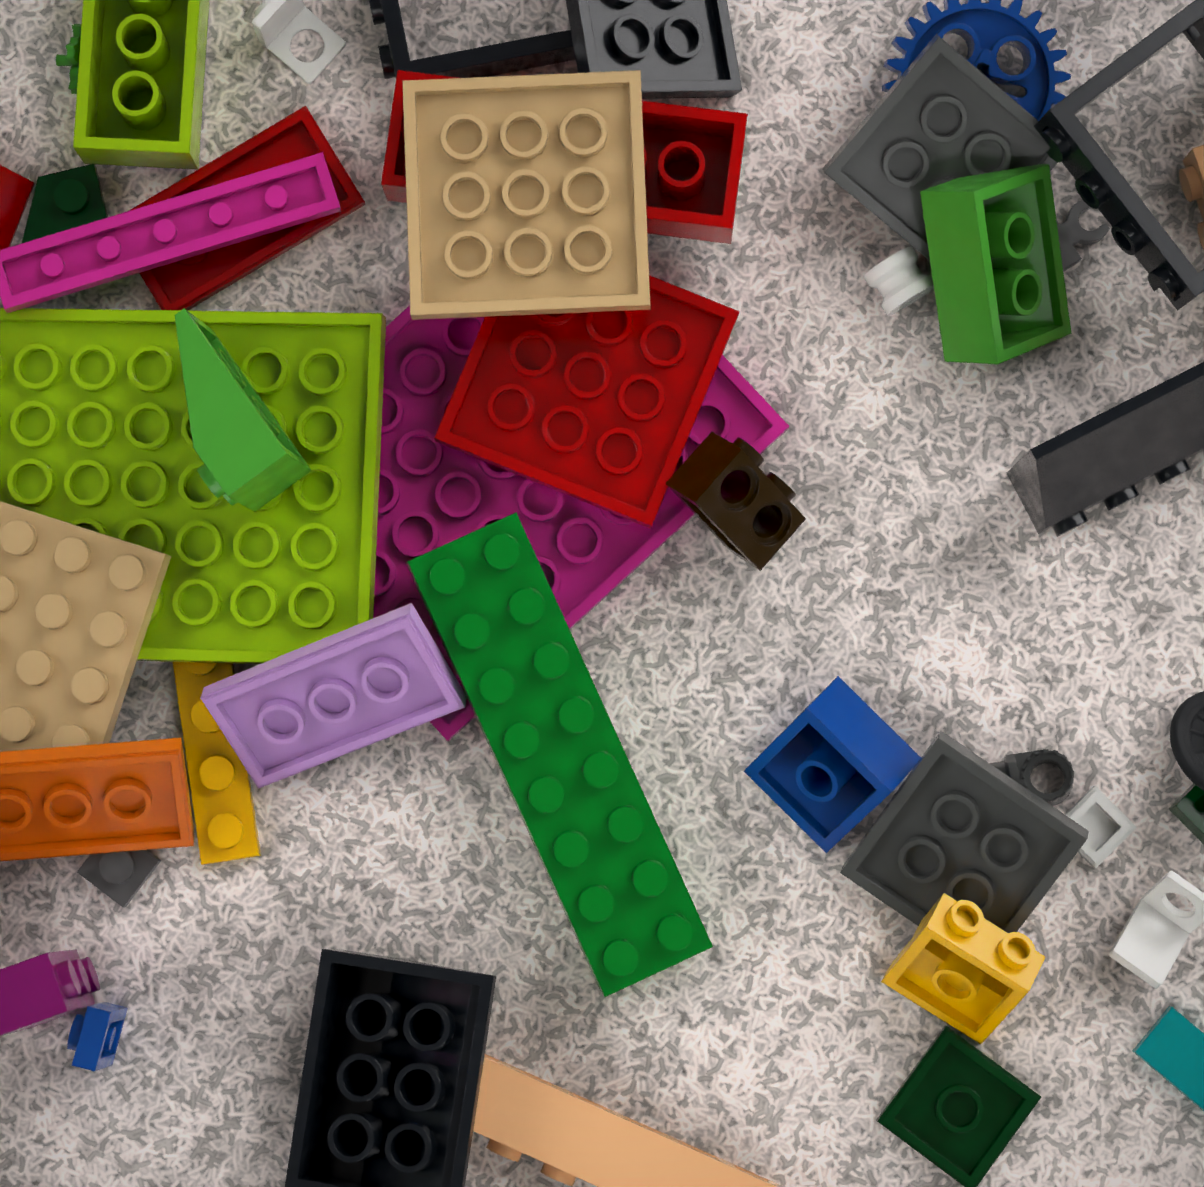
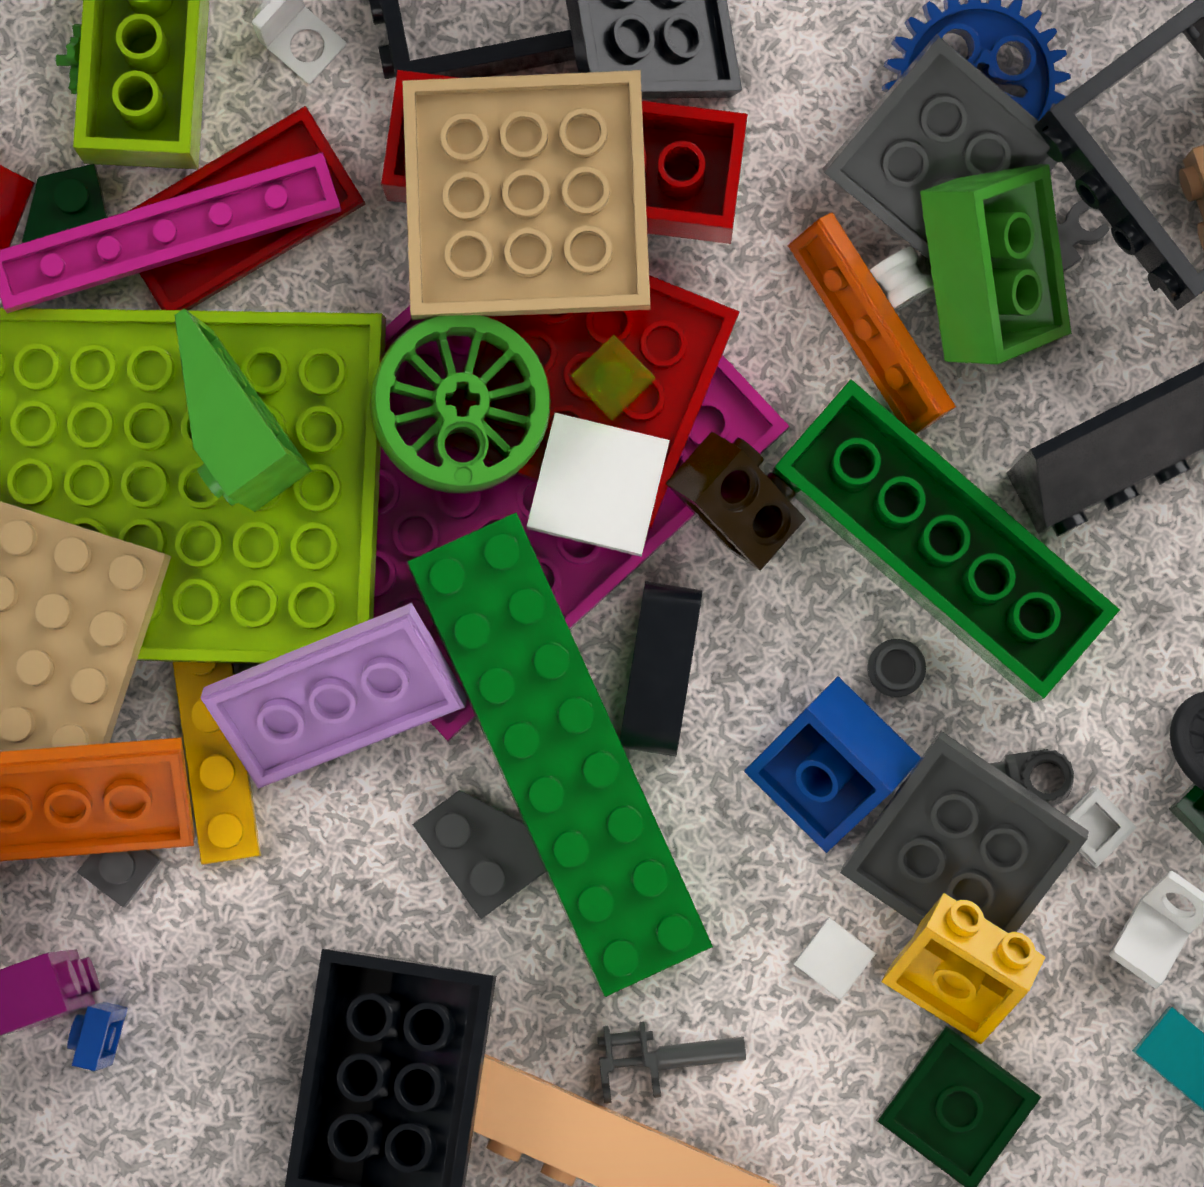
(454, 475): none -> bright green piece
(480, 850): none -> dark grey wing
(598, 484): none -> white tile
(613, 377): none -> clear neon green plate
(660, 668): none -> black beam
(665, 1056): none -> dark grey piece
(834, 958): none -> white tile
(871, 324): none -> orange tile
(896, 668): none -> dark grey plate
(944, 542): none -> green brick

